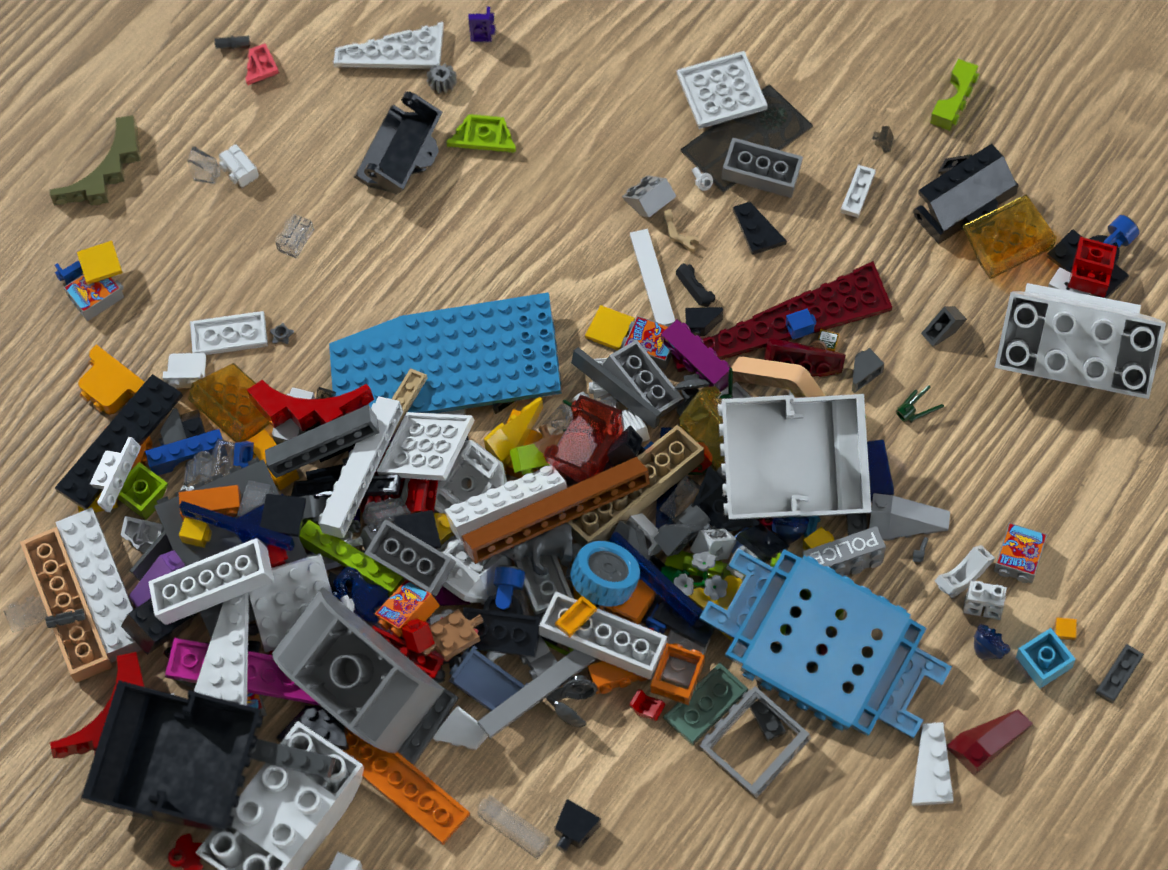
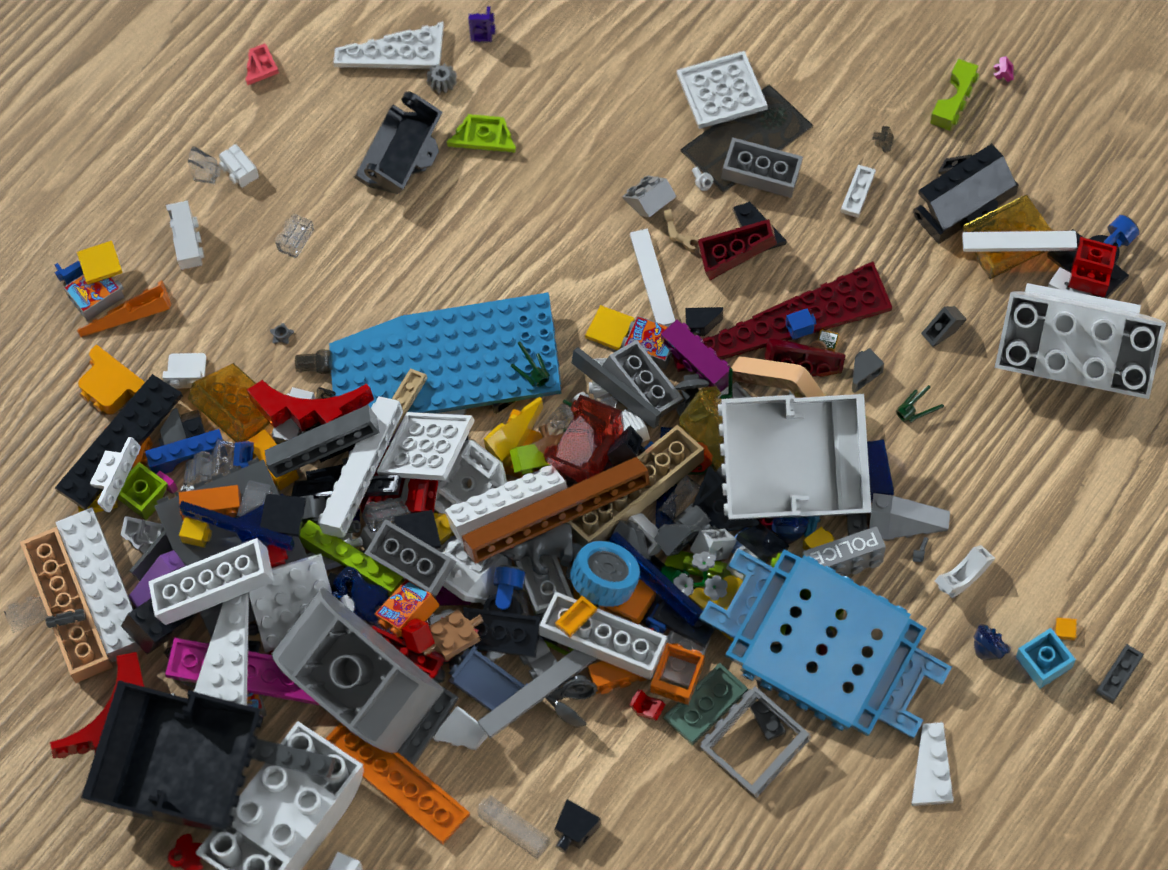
(110, 171): olive arch -> none
(140, 306): none -> orange wedge
(172, 488): none -> dark pink tile
(185, 236): none -> white wedge
(229, 333): white tile -> none
(231, 42): dark grey axle -> none
(319, 362): none -> clear smoke piece
(321, 723): black wing -> none
(539, 375): none -> dark green plant
(698, 292): black piece -> none
(733, 247): none -> dark red wedge
(985, 595): white hips -> none
(985, 742): dark red wedge -> none
(1006, 69): none -> dark pink tile
(1019, 241): none -> white tile
(1020, 553): brick -> none

